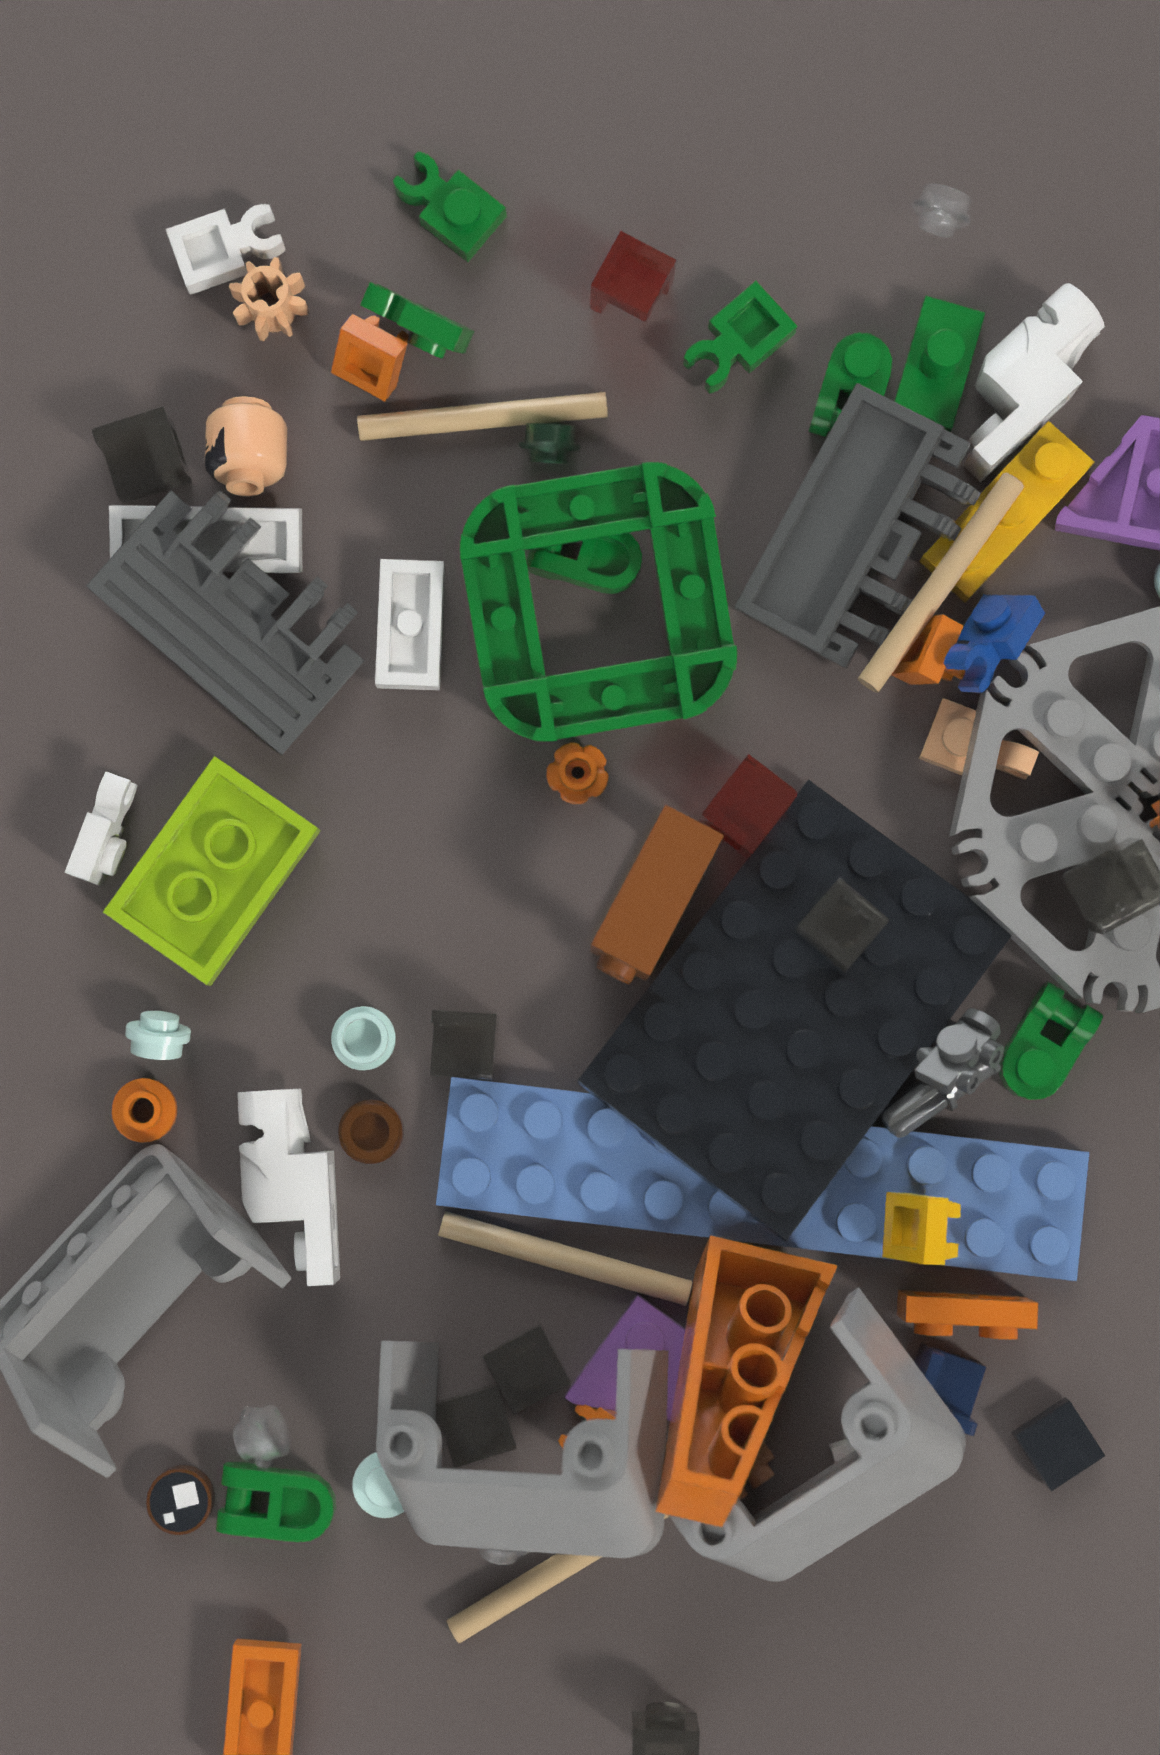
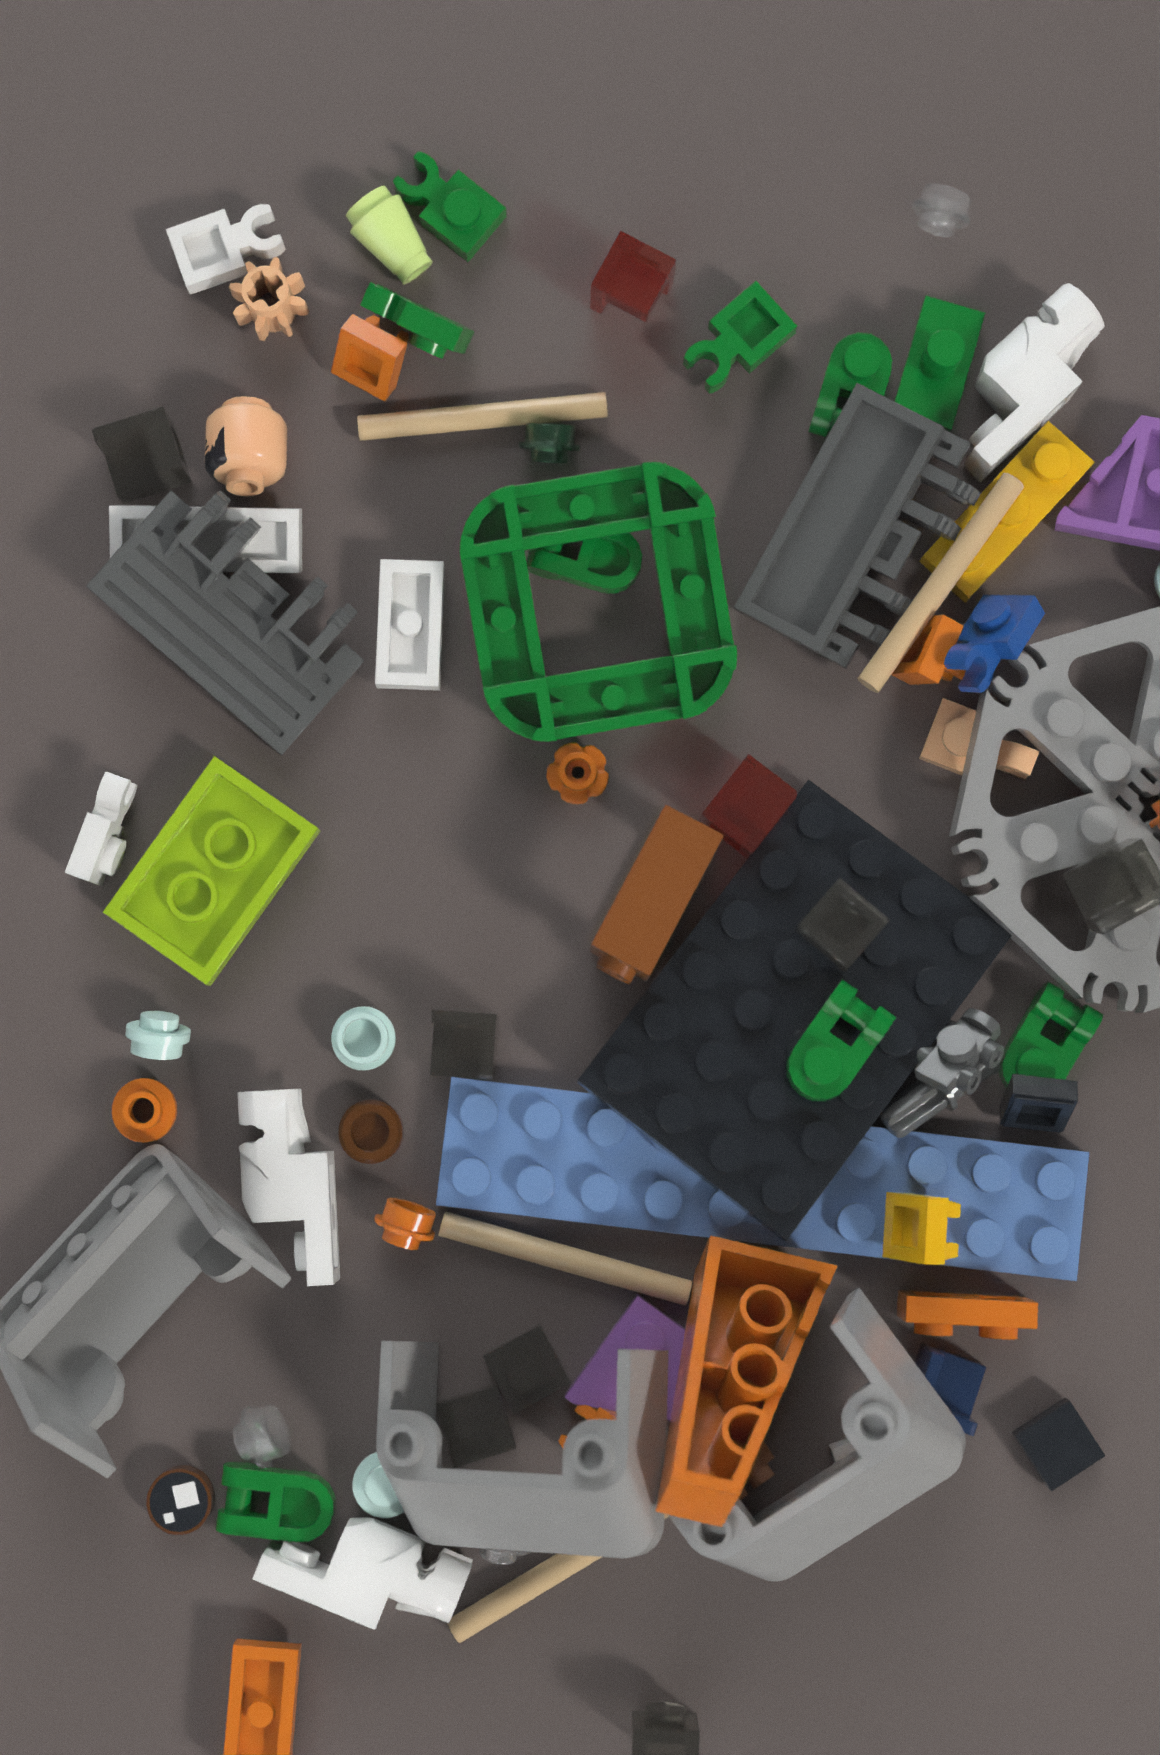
(366, 1570): none -> white plate
(389, 234): none -> yellowish green cone
(406, 1223): none -> orange plate
(823, 1063): none -> green plate
(1038, 1103): none -> black tile

